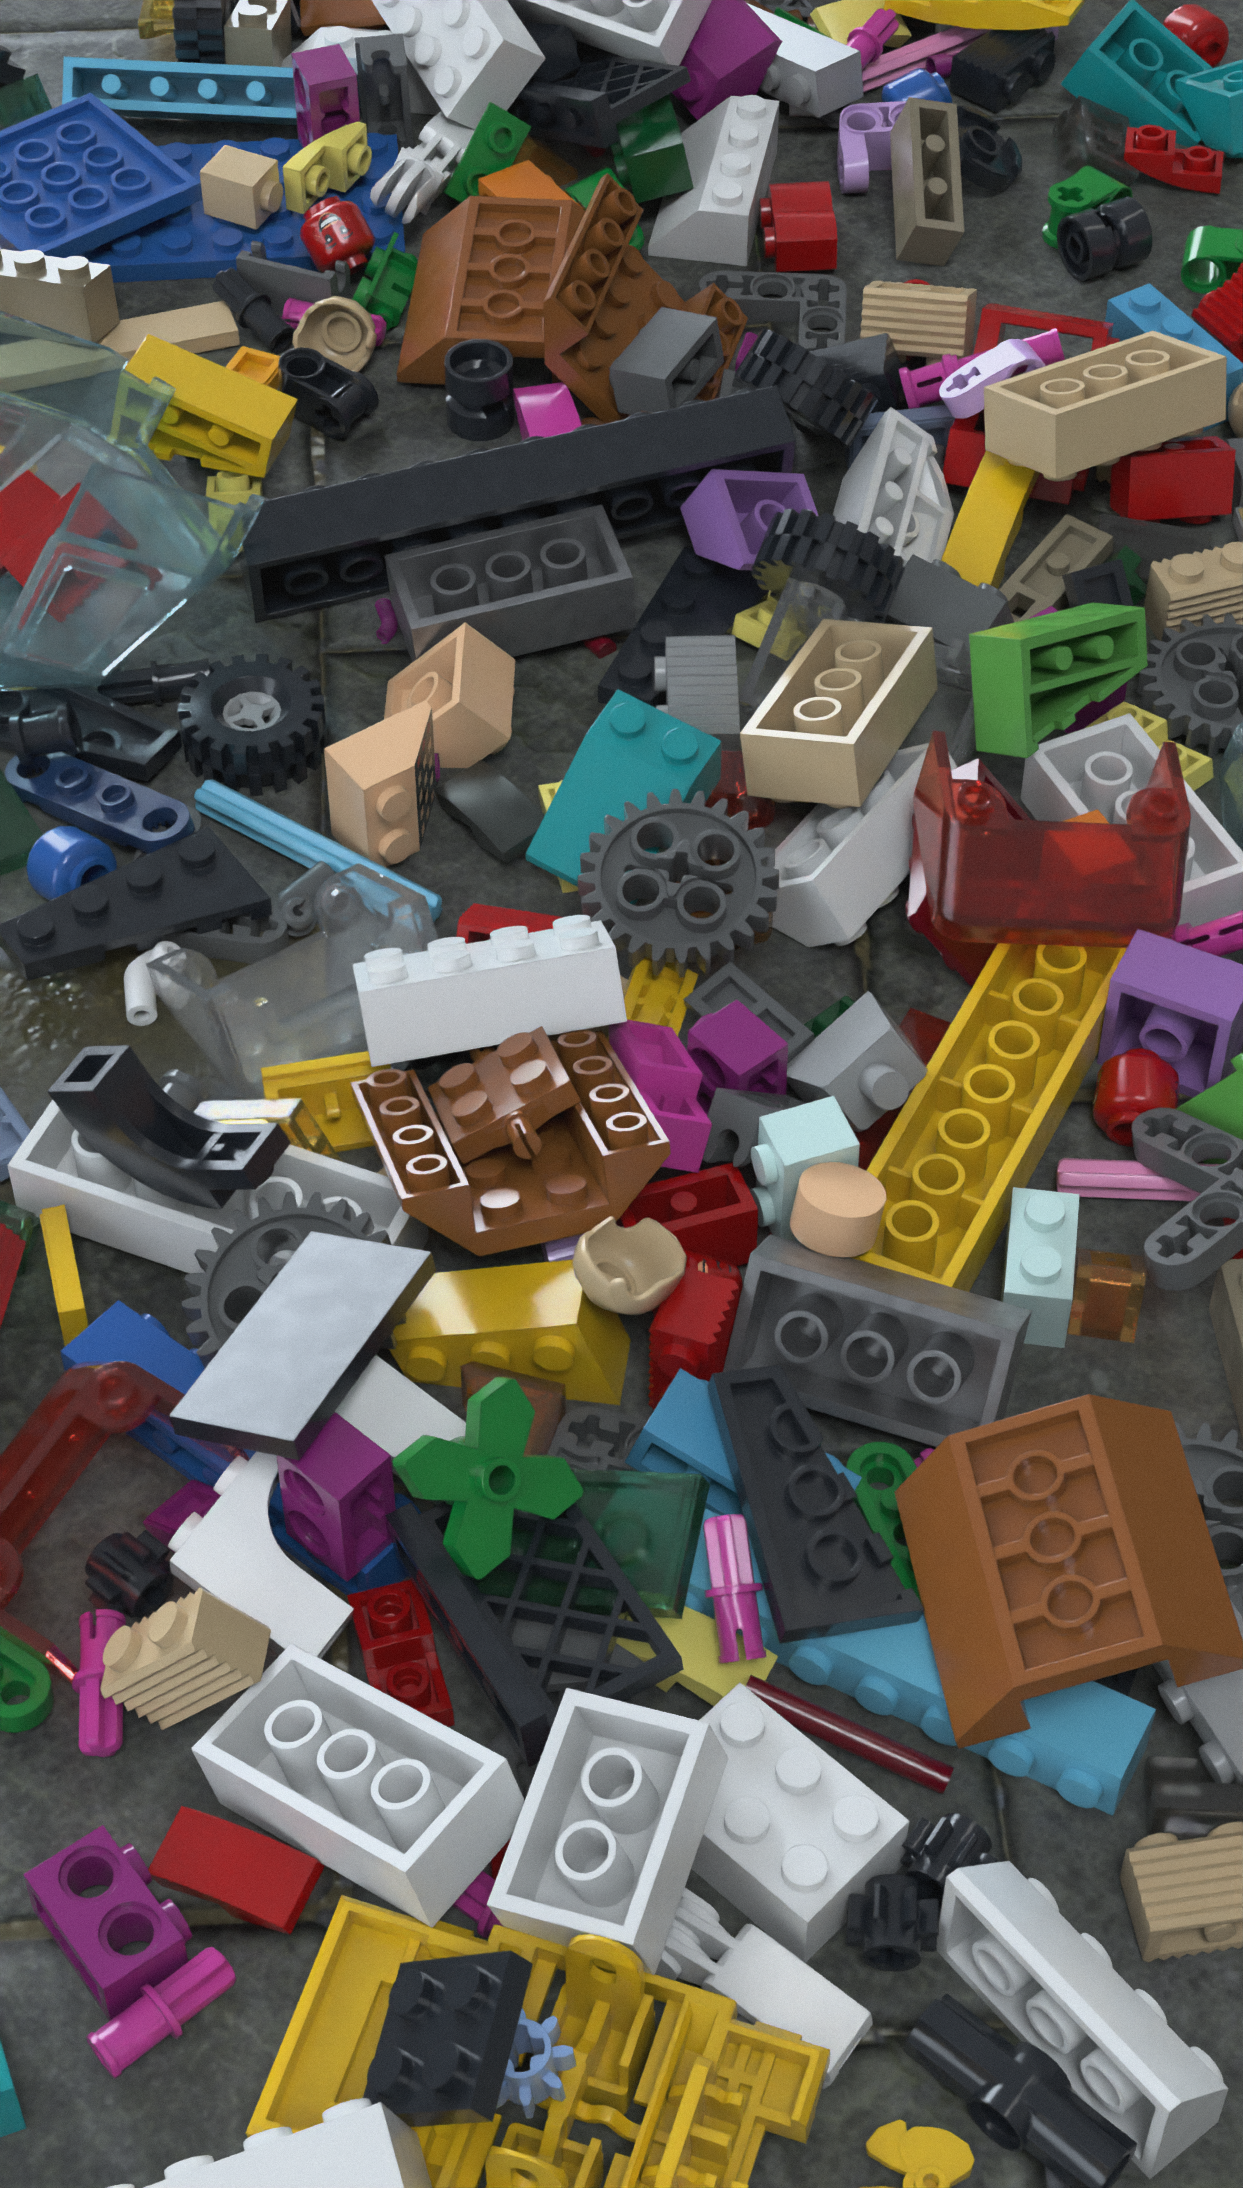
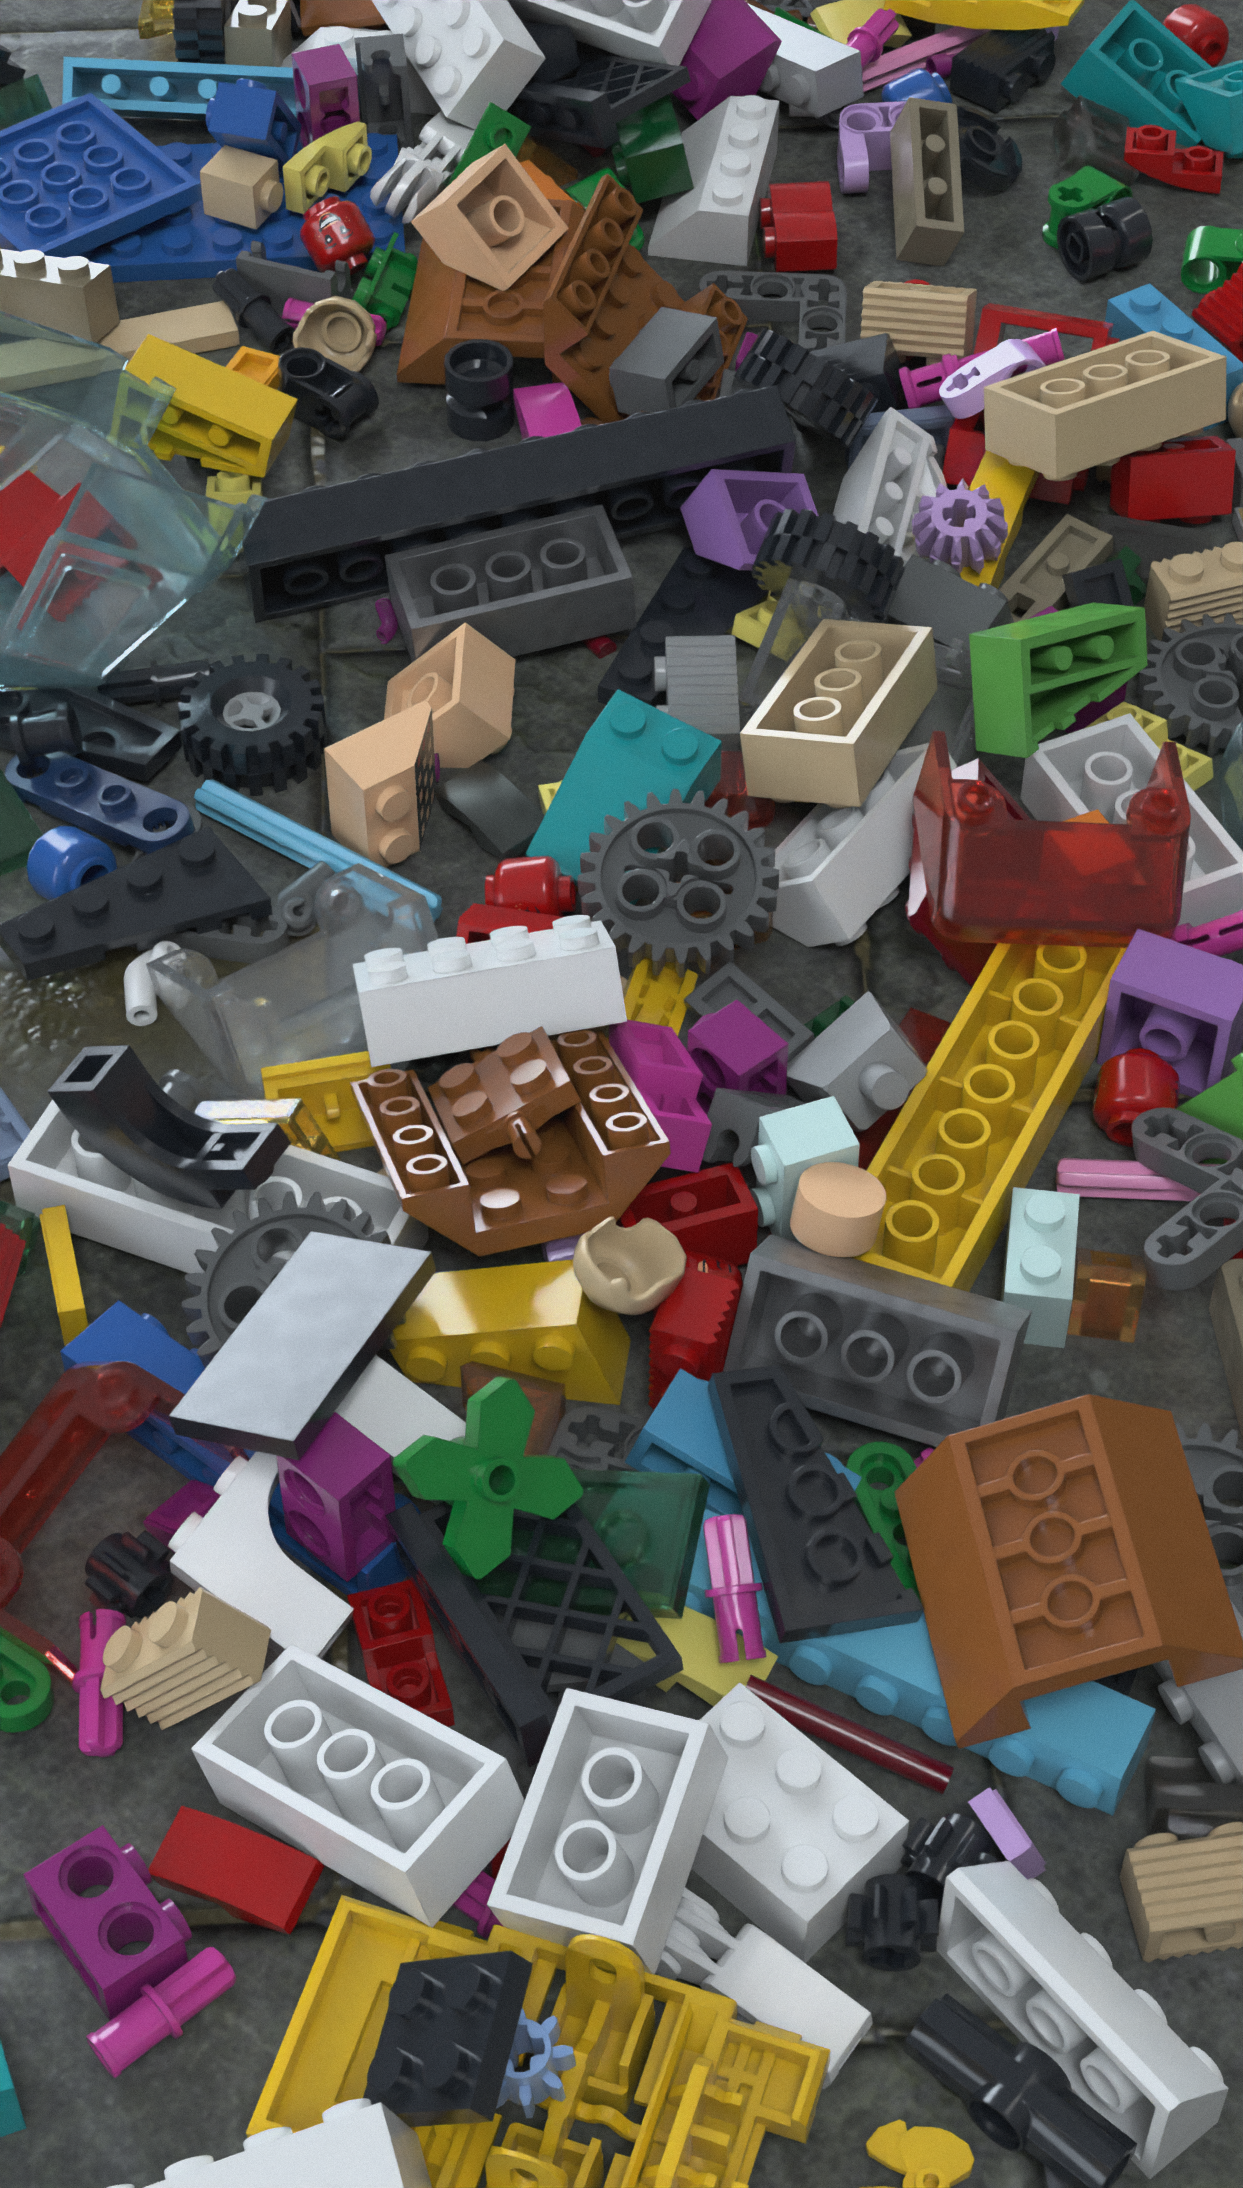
(253, 120): none -> blue brick
(491, 221): none -> light nougat slope
(531, 886): none -> red head
(960, 527): none -> lavender gear
(1008, 1833): none -> lavender tile

